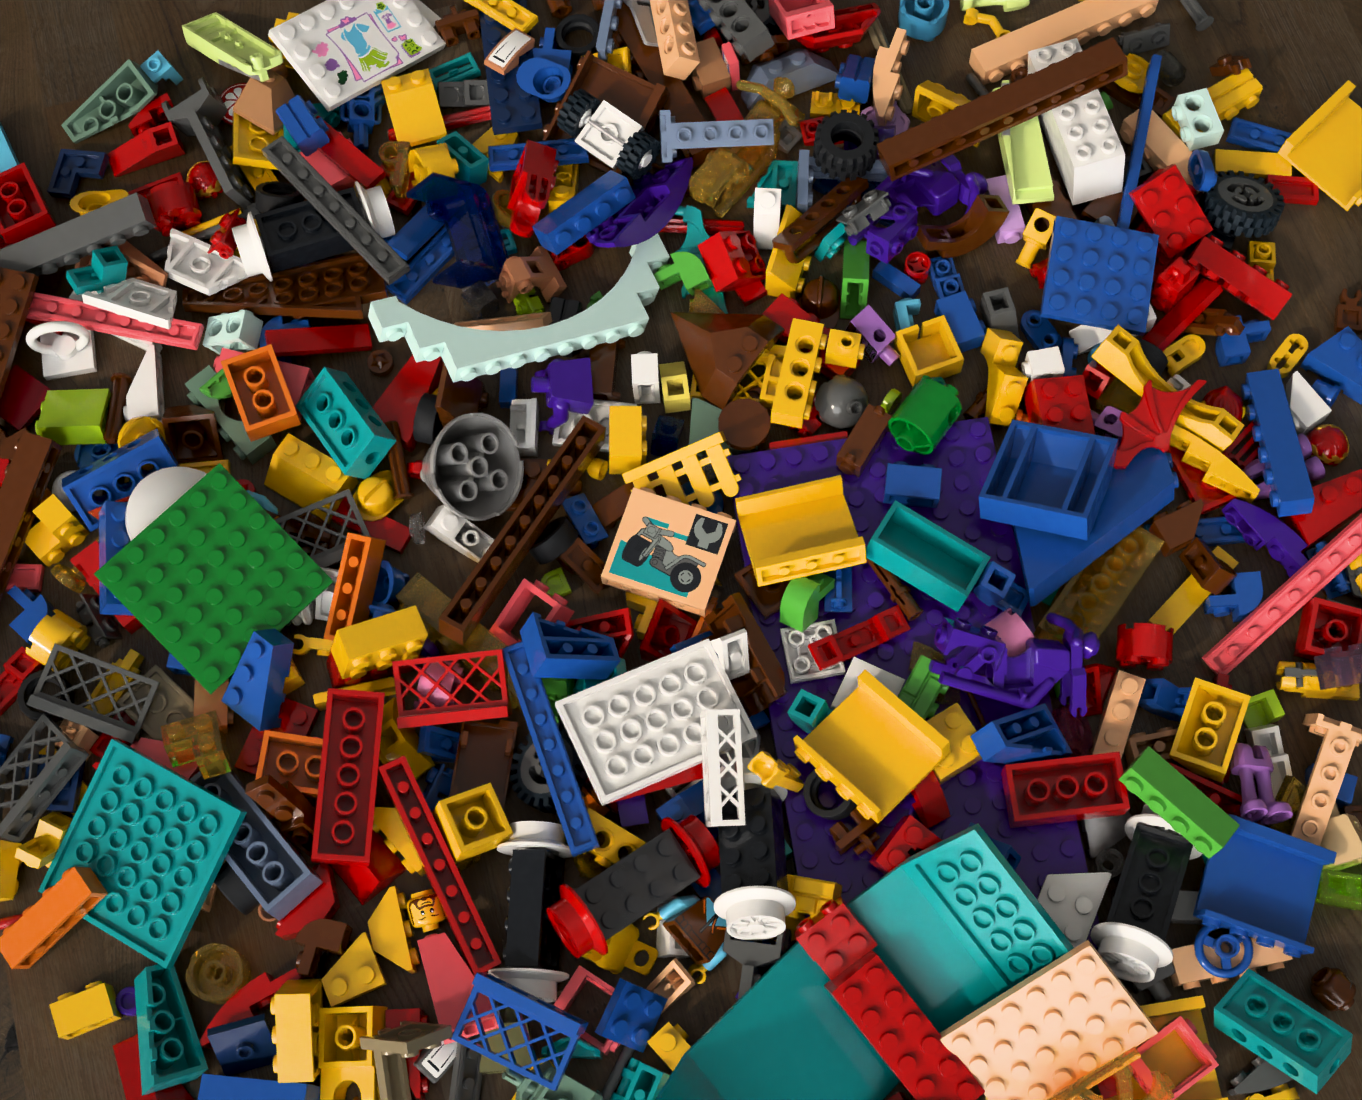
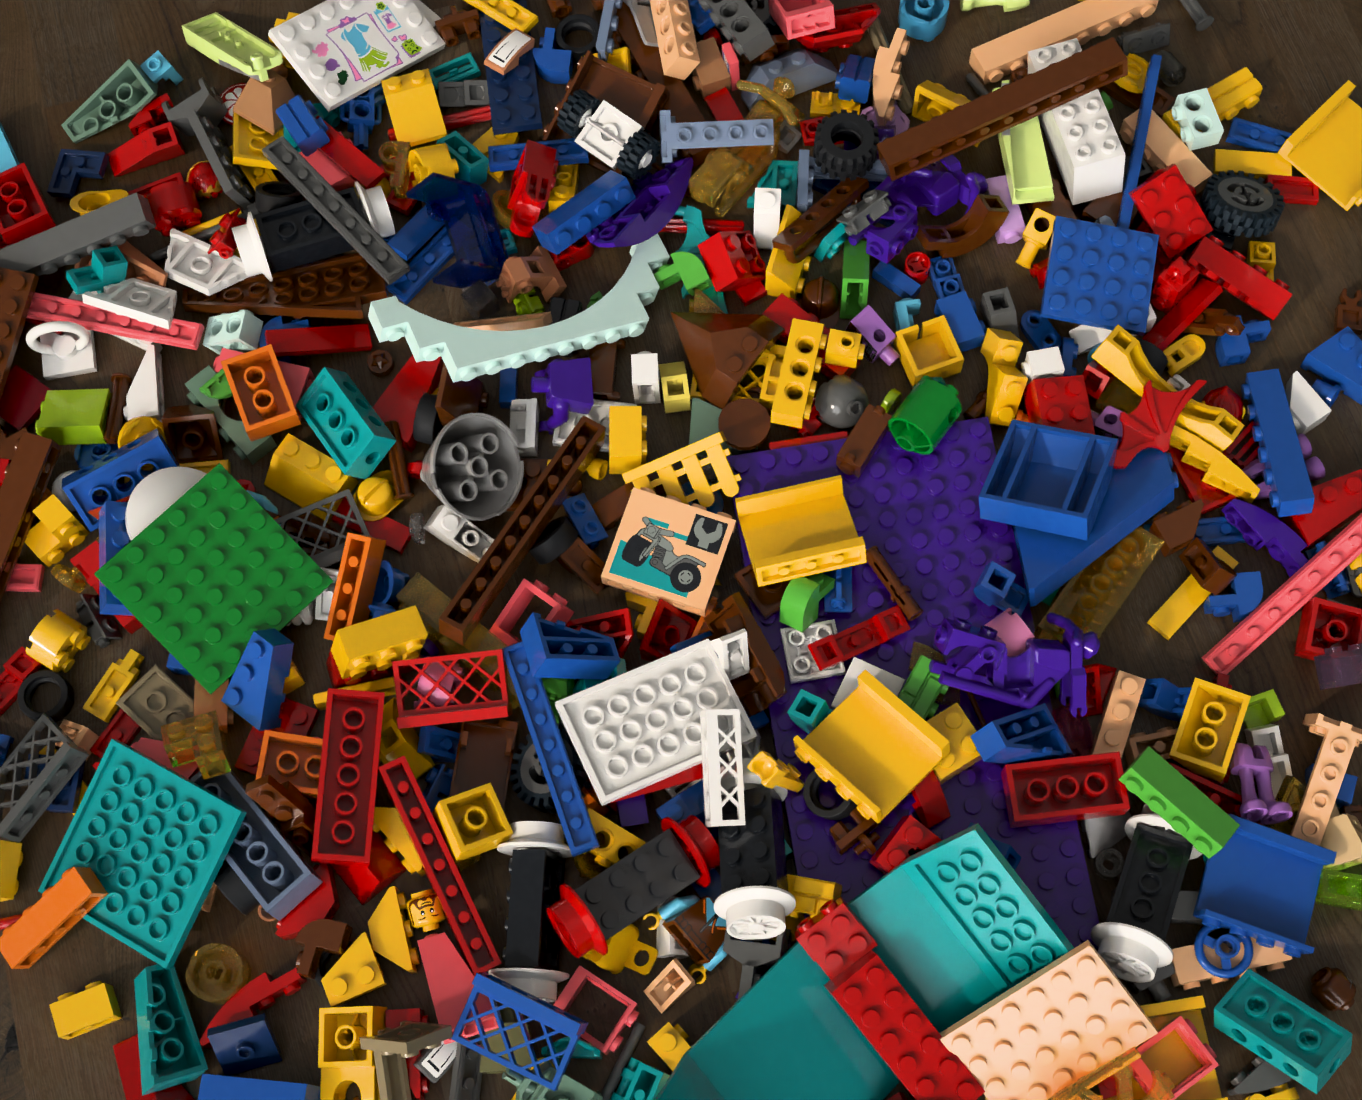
(35, 610): blue brick -> none
(47, 839): yellow brick -> none
(87, 717): dark grey fence -> none
(126, 1001): dark purple tile -> none
(297, 1030): yellow brick -> none
(321, 645): yellow plate -> none
(544, 79): blue piece -> none
(556, 582): lime tile -> none
(631, 1015): blue plate -> none
(666, 435): bracket -> none
(912, 484): blue brick -> none
(926, 556): teal piece -> none
(973, 16): yellow arm -> none
(1073, 901): white wing -> none
(1144, 645): red brick -> none
(1201, 171): blue plate -> none
(1230, 64): reddish brown plate -> none
(1291, 359): yellow beam -> none
(1303, 678): yellow plate -> none
(1329, 444): red hair -> none

